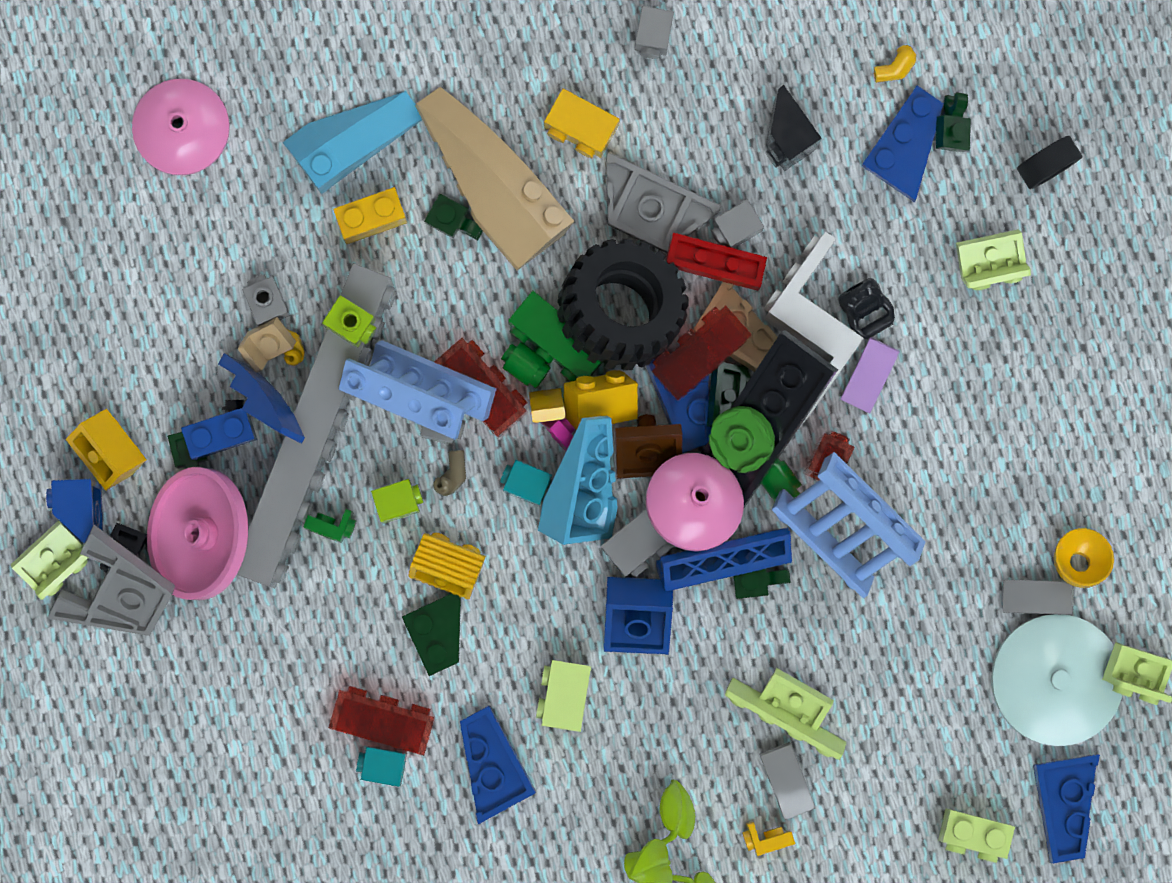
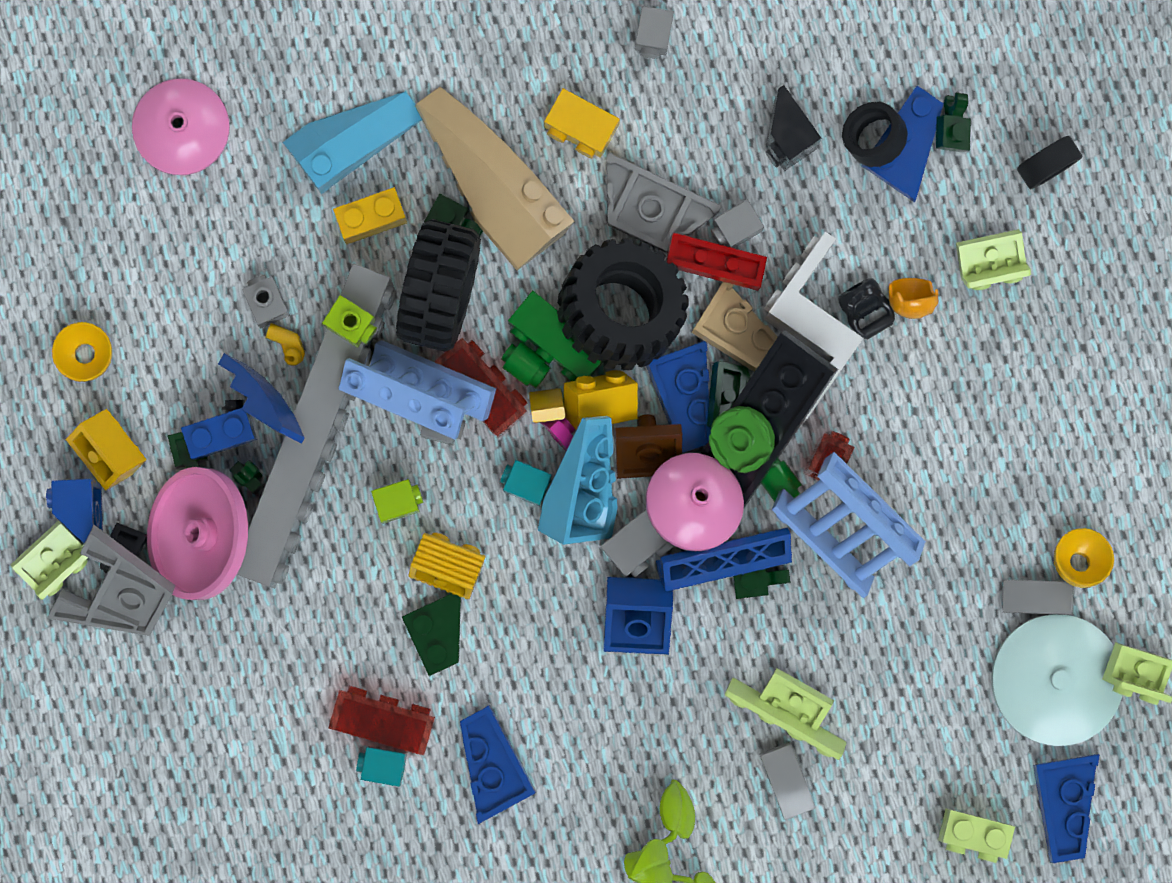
(68, 342): none -> yellow piece
(247, 476): none -> dark green plate
(265, 343): tan bracket -> none
(325, 526): green bracket -> none
(438, 285): none -> black tyre
(454, 476): dark tan arm -> none
(564, 695): yellowish green brick -> none
(700, 352): clear red brick -> none
(774, 839): yellow bracket -> none
(861, 118): none -> black tyre
(870, 375): lavender slope -> none
(900, 66): yellow arm -> none
(912, 297): none -> light orange hair

